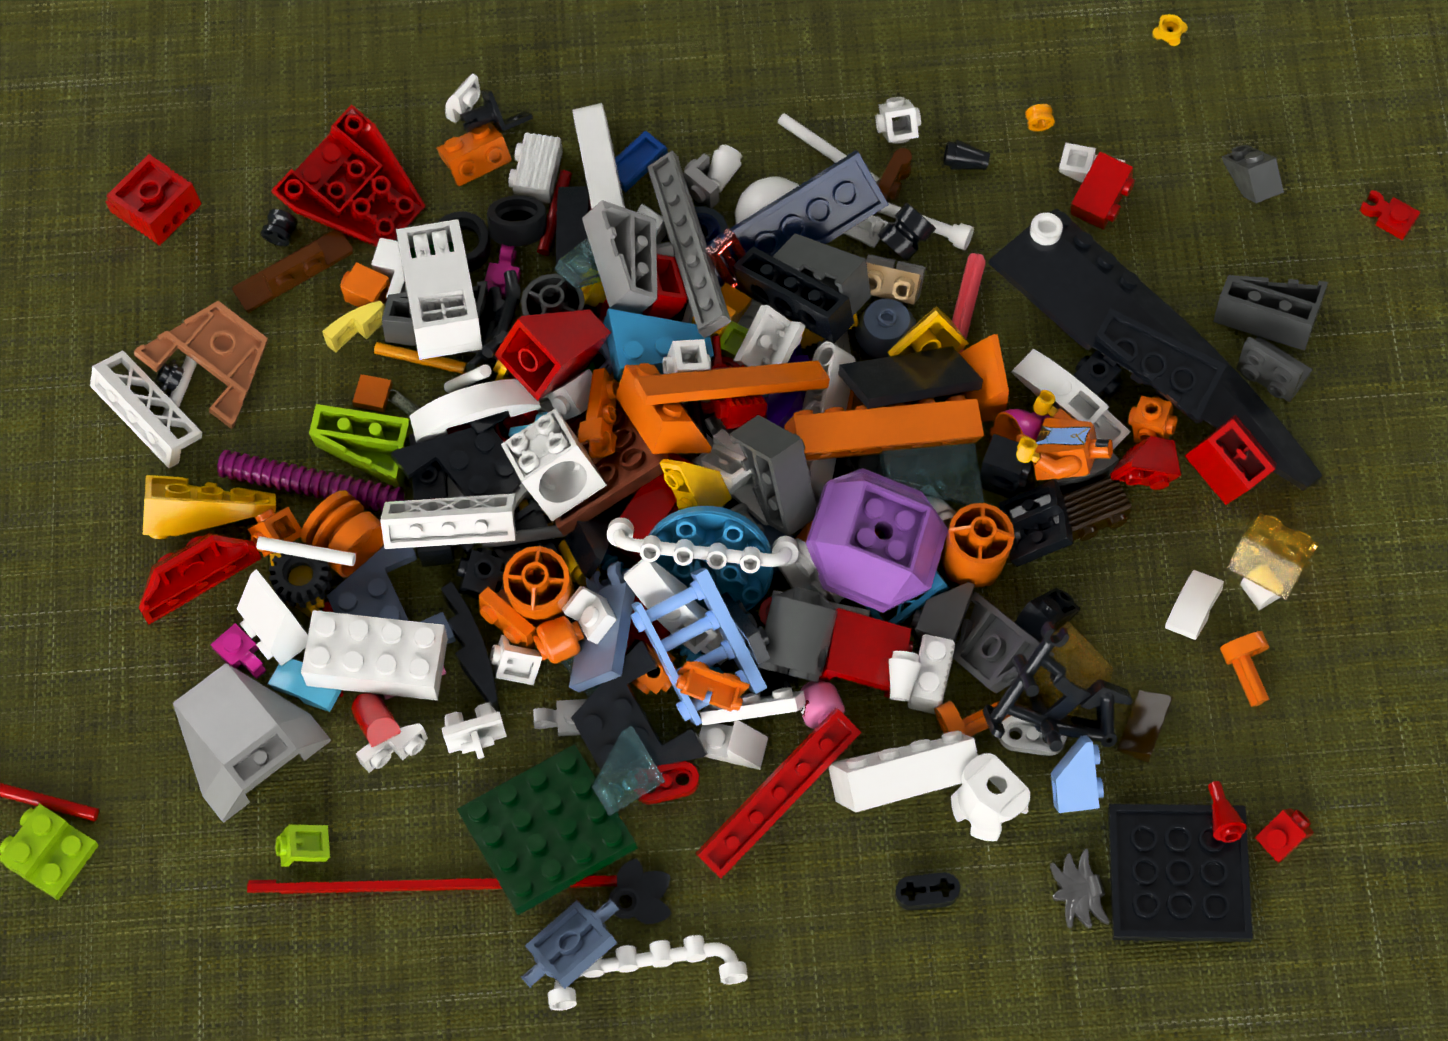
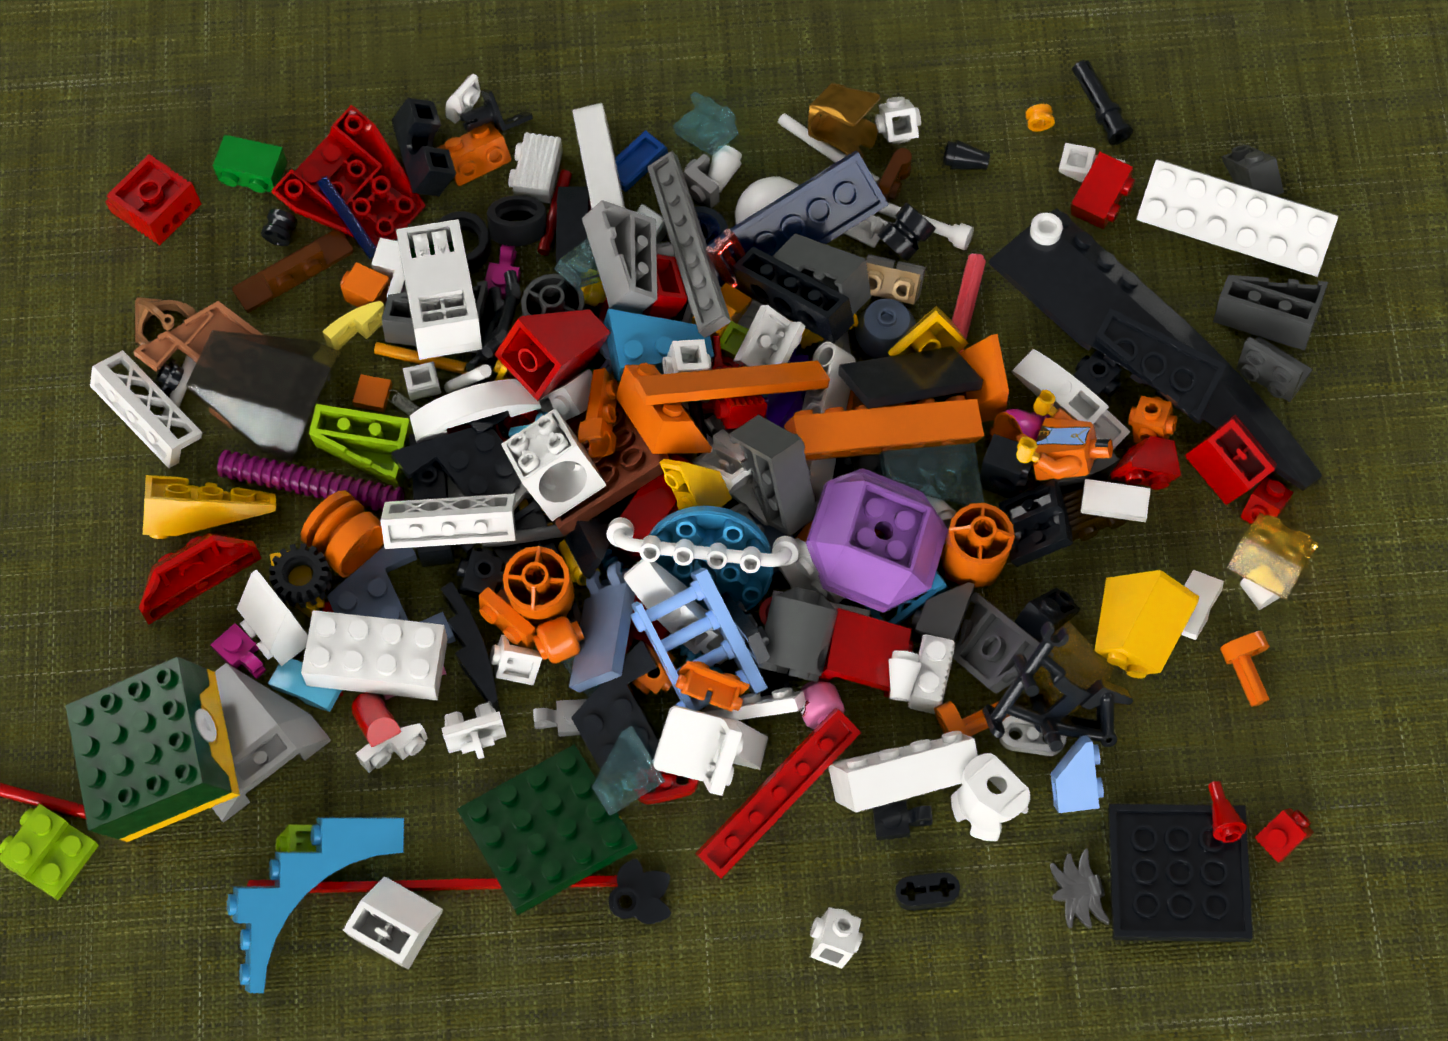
(148, 307): none -> medium nougat helmet
(152, 750): none -> dark green piece
(249, 164): none -> green brick
(264, 385): none -> clear smoke wedge
(266, 908): none -> dark azure arch
(276, 525): orange brick -> none
(306, 551): white bar -> none
(347, 217): none -> clear blue bar
(393, 921): none -> white slope
(422, 381): none -> white brick
(427, 167): none -> black arch
(570, 944): sand blue plate -> none
(591, 612): white bracket -> none
(659, 956): white bar -> none
(699, 747): none -> white bracket
(707, 125): none -> clear light blue bracket
(835, 937): none -> white brick
(842, 118): none -> pearl gold piece
(894, 819): none -> black plate
(1107, 112): none -> black pin
(1115, 500): none -> white tile
(1142, 620): none -> yellow slope
(1144, 725): dark brown slope -> none
(1173, 23): yellow plate -> none
(1237, 217): none -> white brick
(1268, 498): none -> red bracket
(1393, 217): red plate -> none

